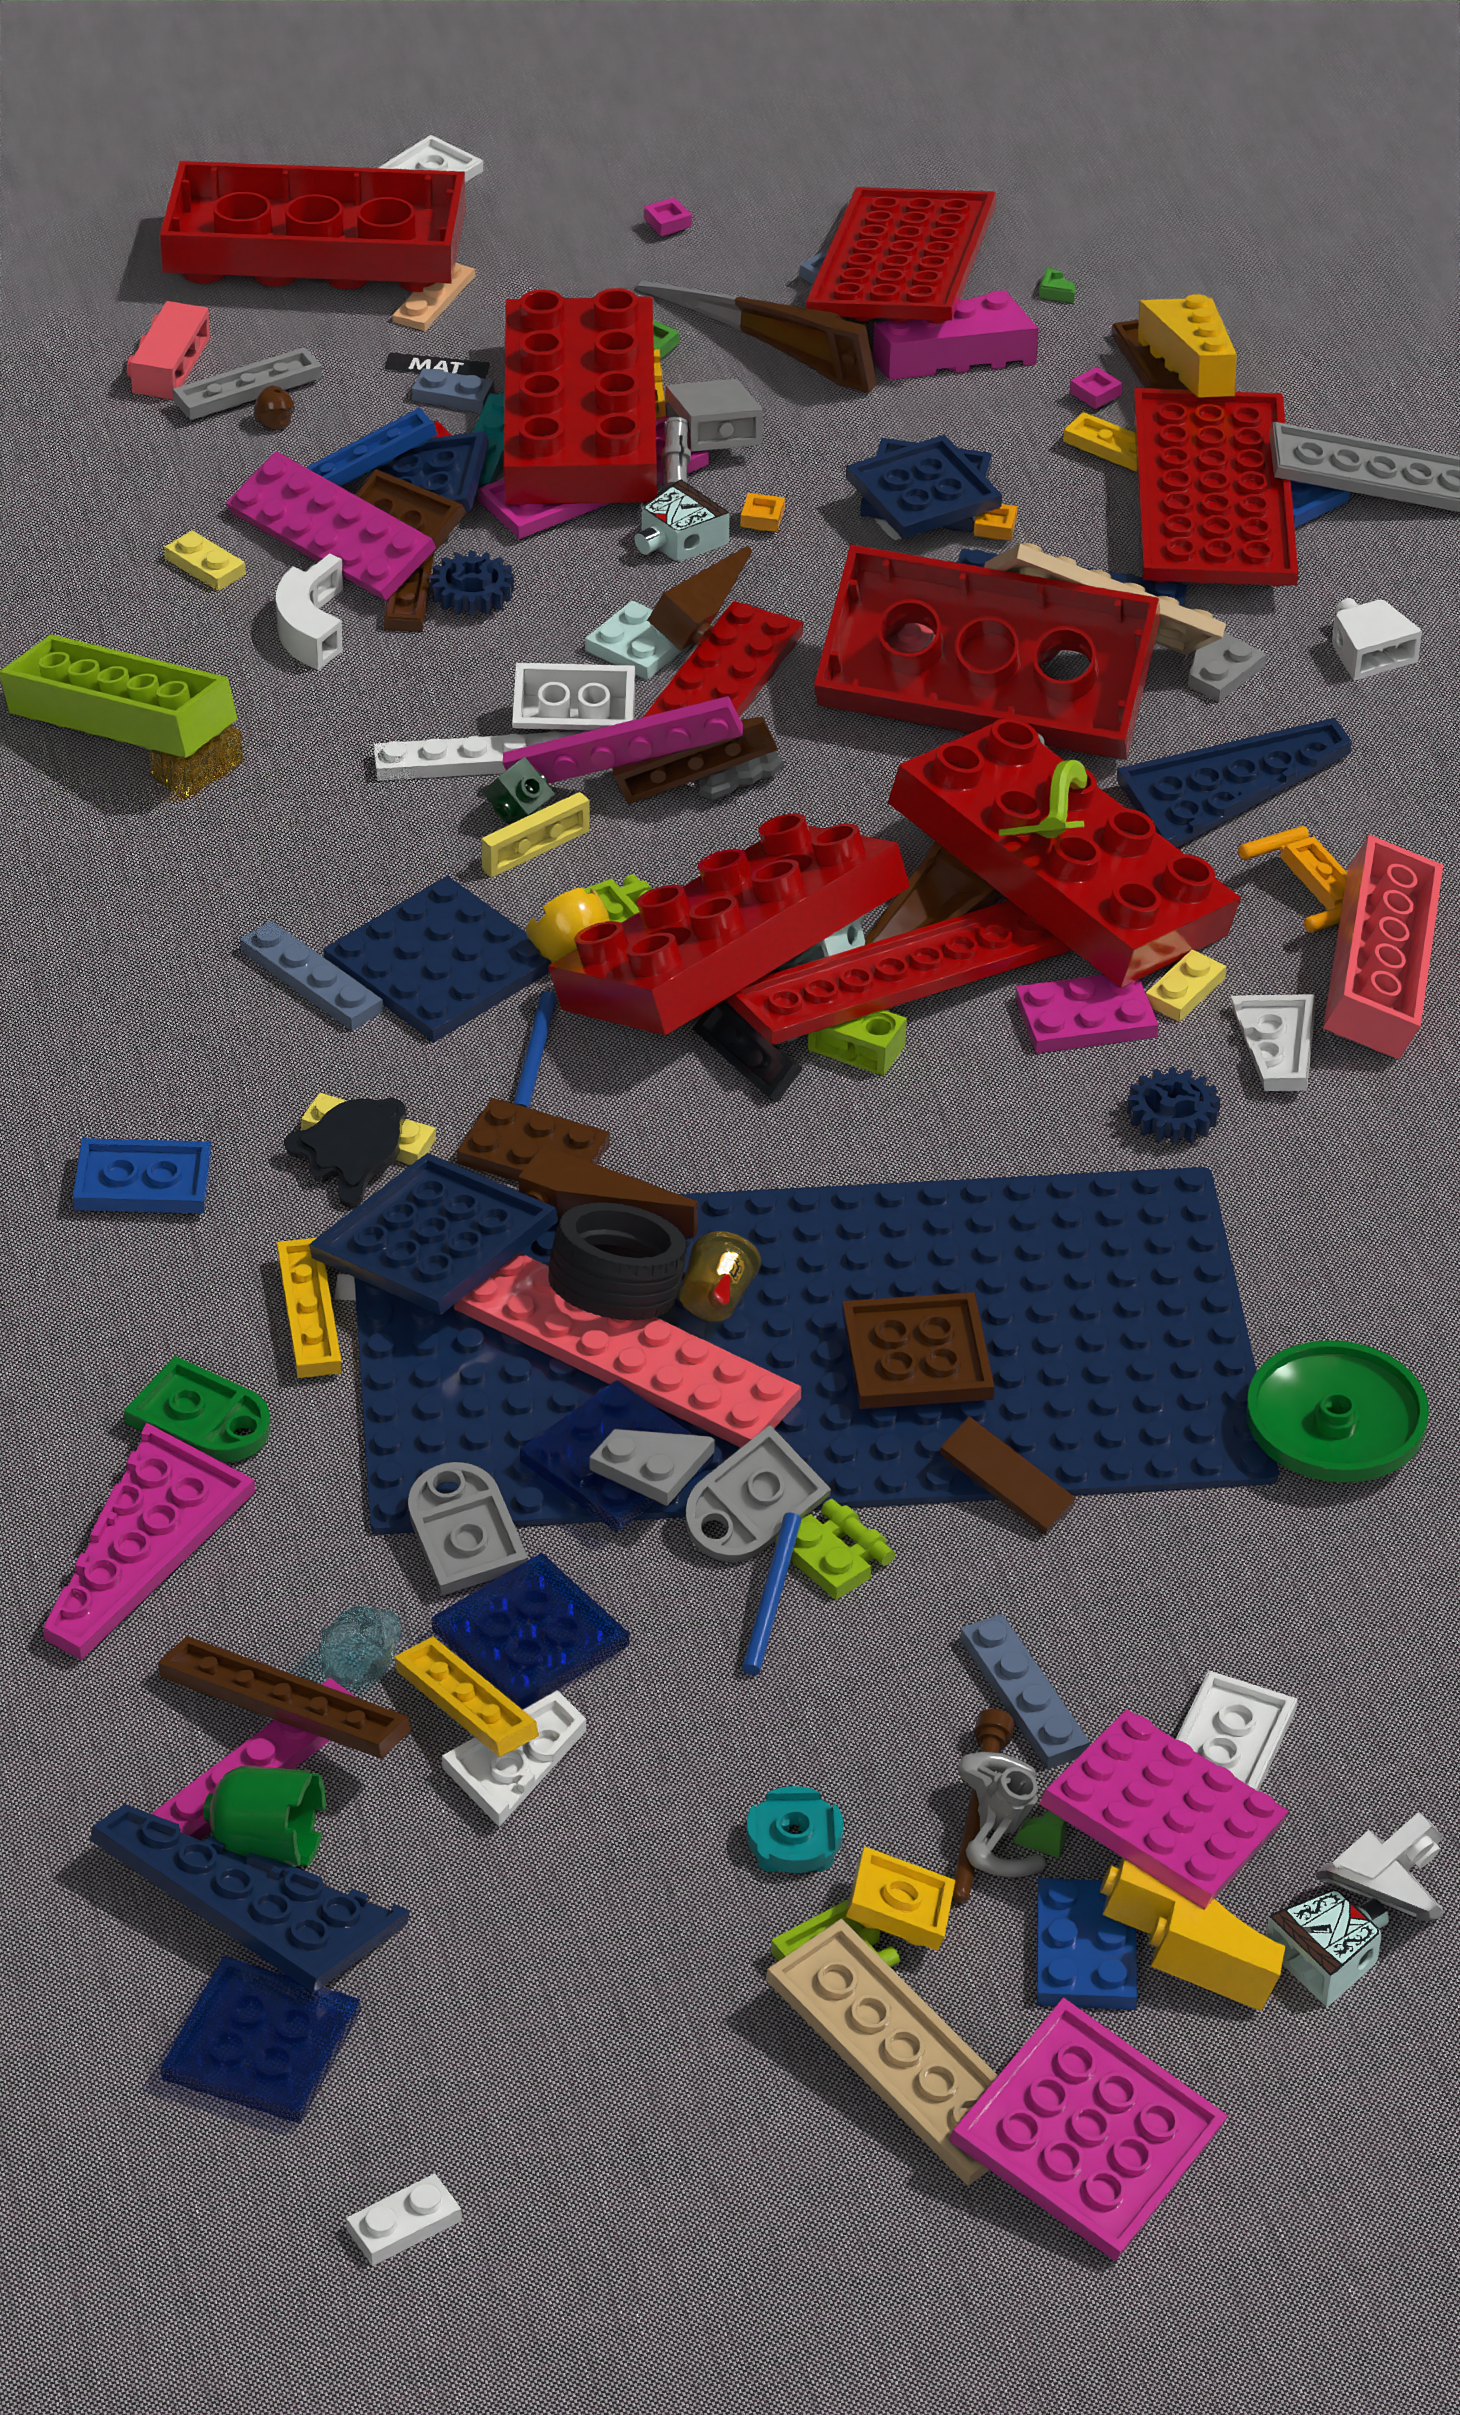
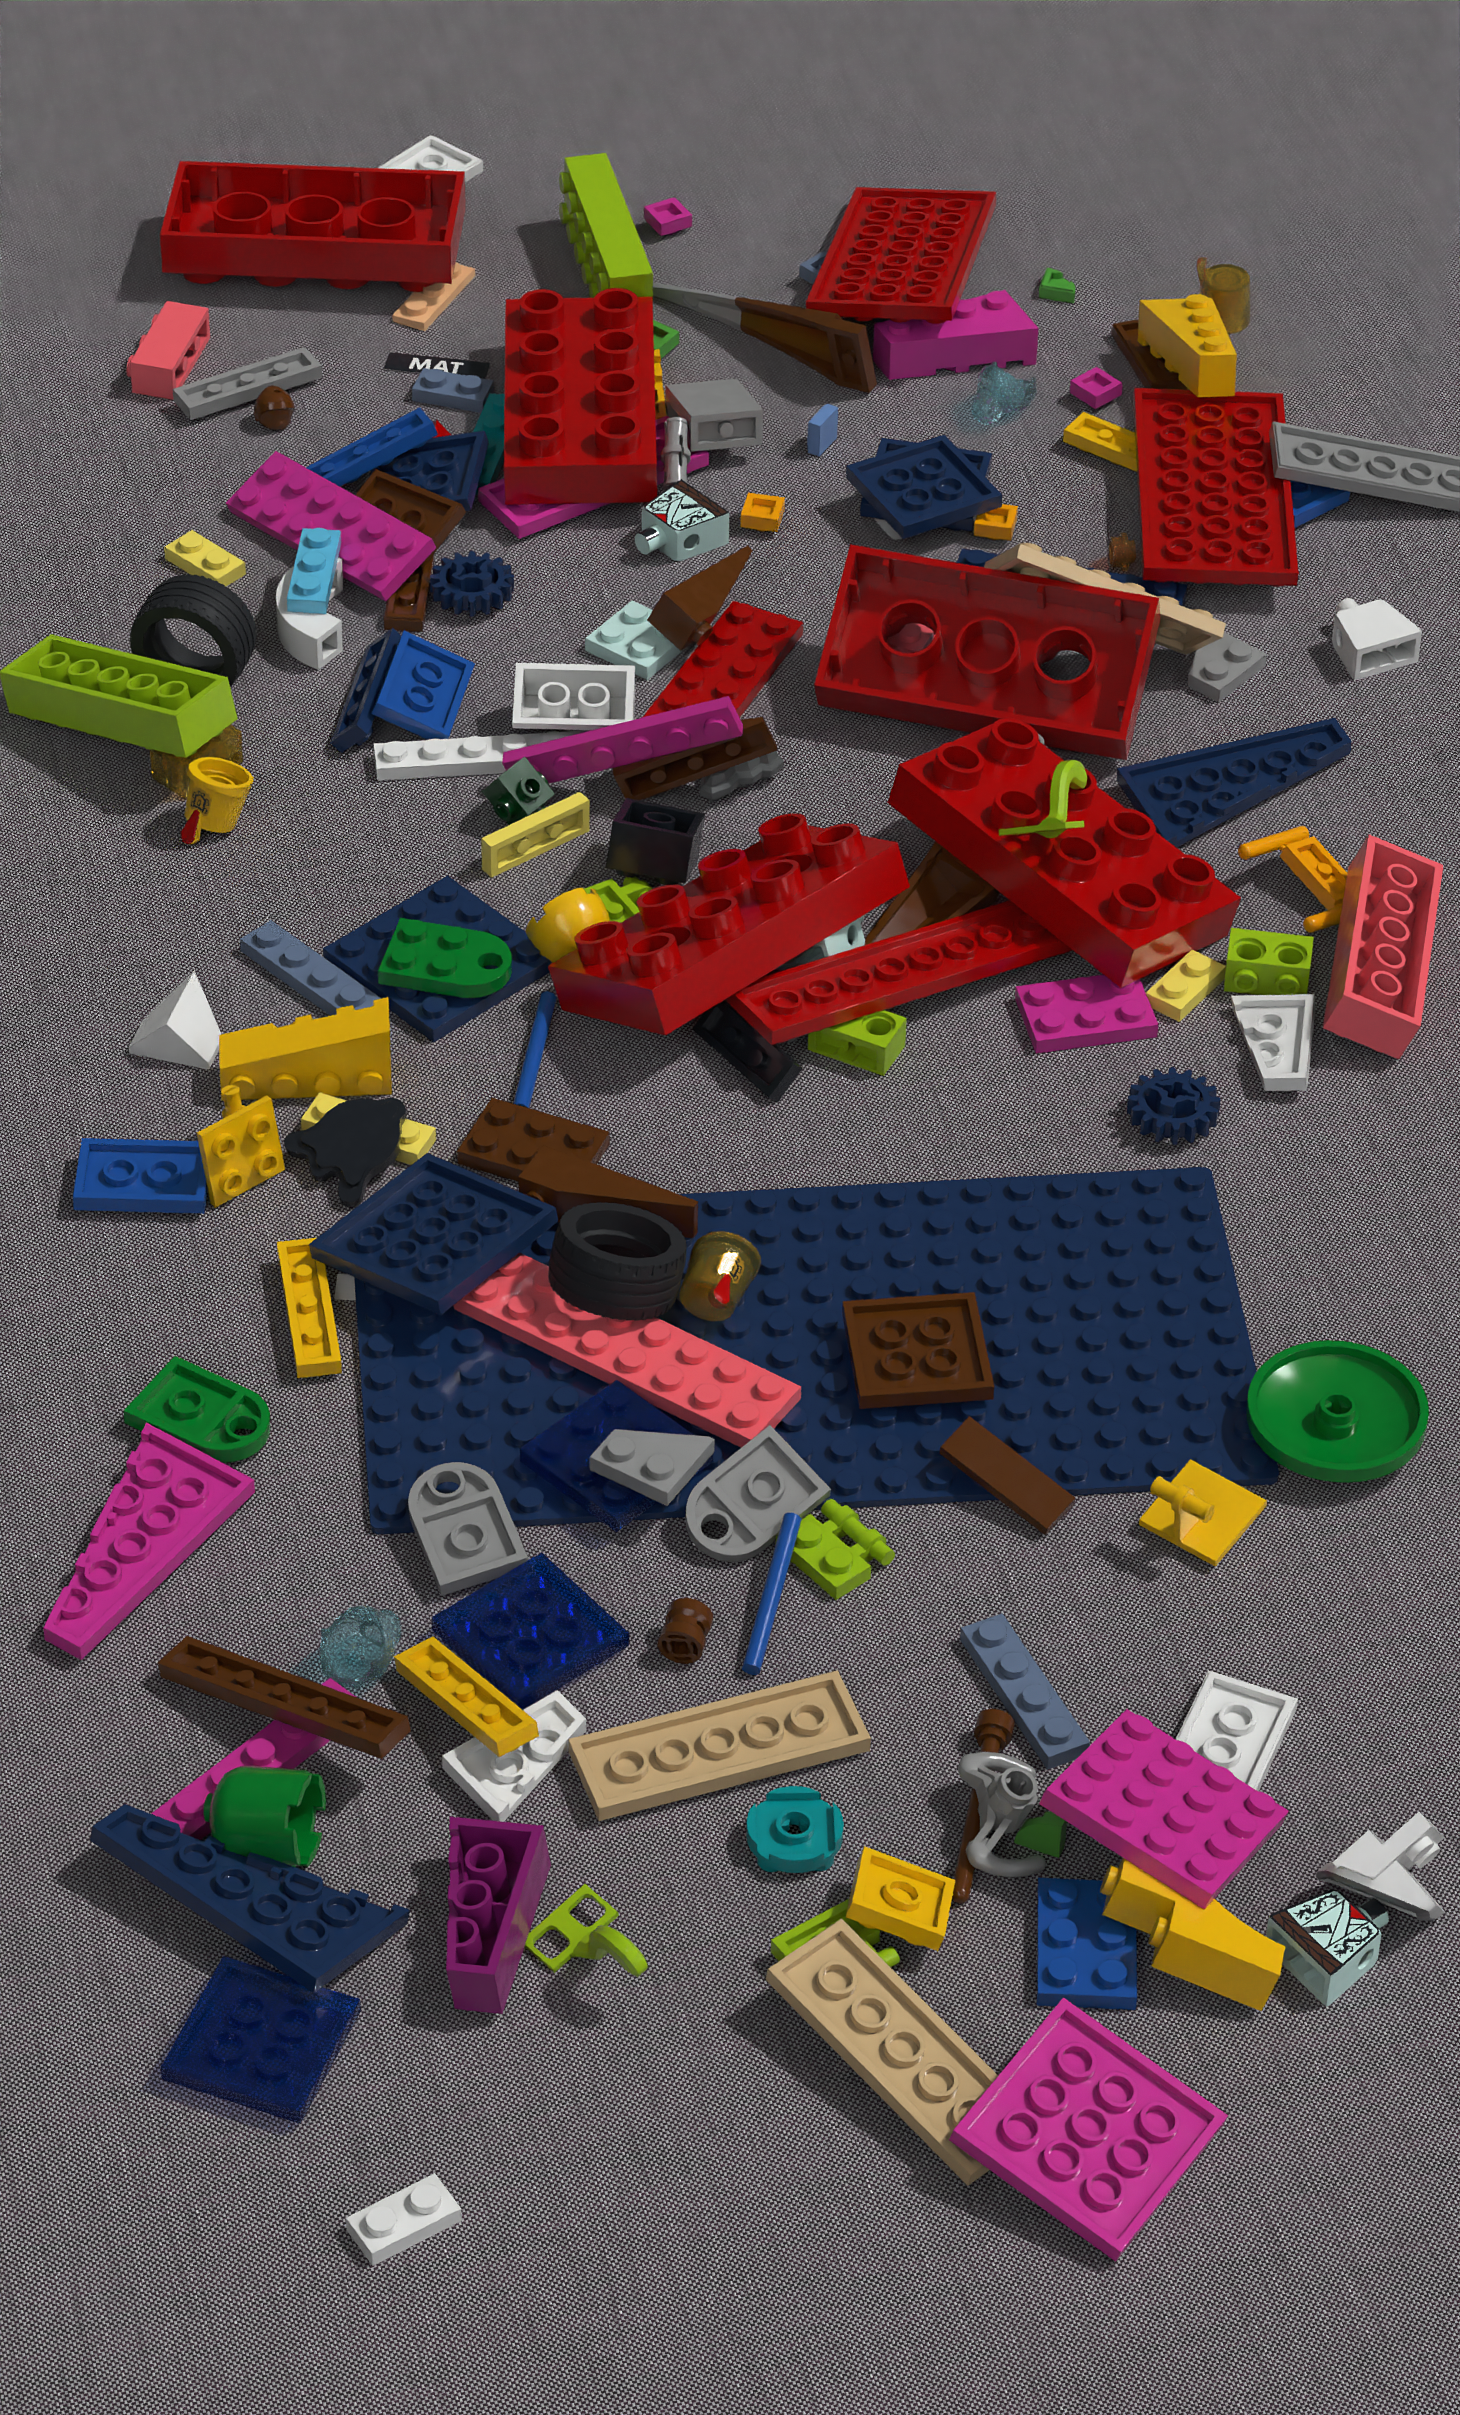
(180, 1028): none -> white slope
(207, 606): none -> black tyre
(214, 796): none -> yellow hat
(240, 1147): none -> yellow plate
(314, 571): none -> medium azure plate
(324, 1055): none -> yellow wedge
(356, 716): none -> dark blue plate
(423, 688): none -> blue plate
(445, 960): none -> green plate
(492, 1904): none -> magenta wedge
(587, 1942): none -> lime piece
(602, 227): none -> lime brick
(655, 841): none -> black brick
(685, 1630): none -> reddish brown wheel
(718, 1745): none -> tan plate
(822, 430): none -> medium blue tile
(1000, 394): none -> clear light blue piece
(1121, 551): none -> clear orange plate
(1201, 1512): none -> yellow plate
(1230, 291): none -> clear yellow hat
(1268, 963): none -> lime brick

